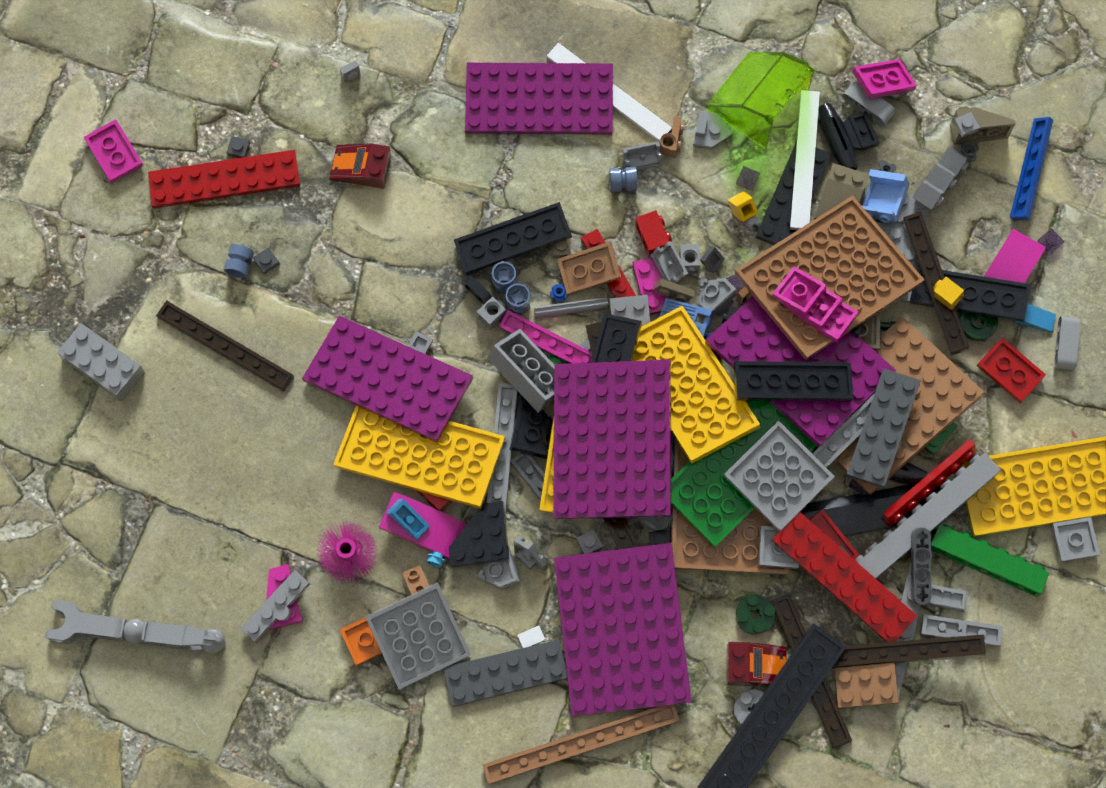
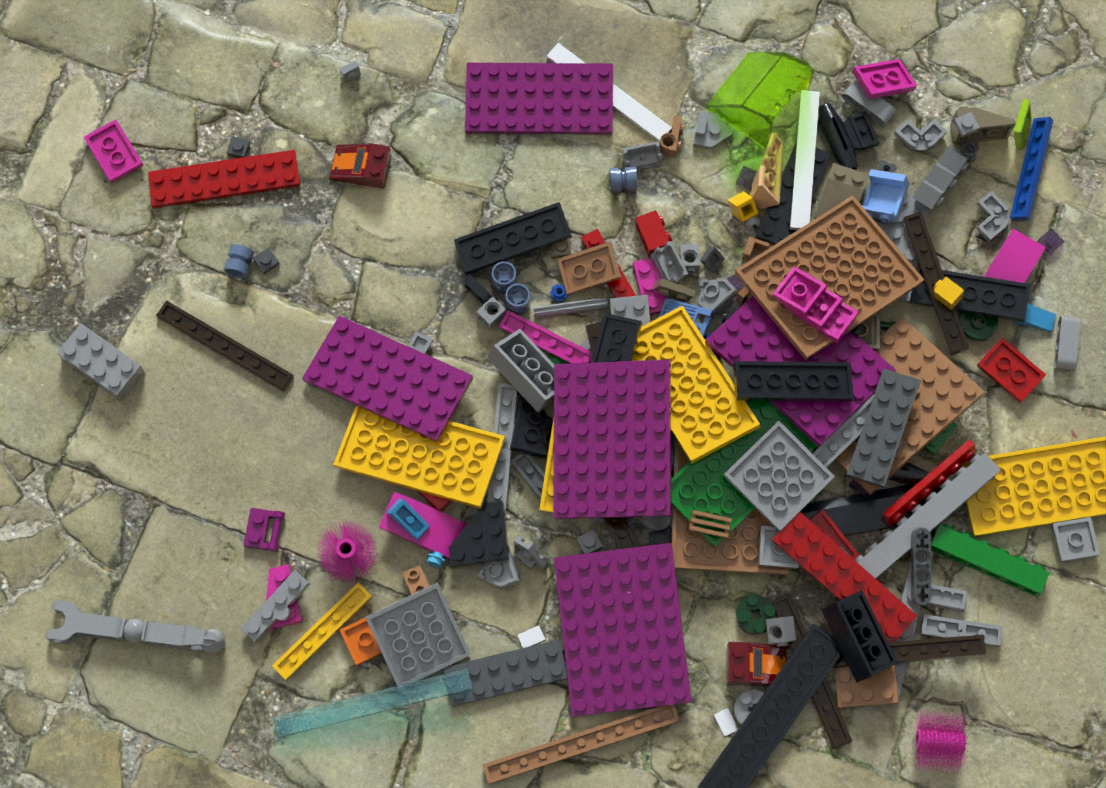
(258, 527): none -> magenta plate
(322, 631): none -> yellow plate
(372, 703): none -> clear light blue plate
(726, 527): none -> medium nougat tile
(726, 722): none -> white sticker
(754, 248): none -> medium nougat panel
(767, 180): none -> light nougat wedge
(779, 624): none -> light grey brick
(859, 636): none -> black slope
(918, 139): none -> light grey plate
(945, 741): none -> dark pink piece
(997, 216): none -> light grey plate
(1022, 124): none -> lime tile

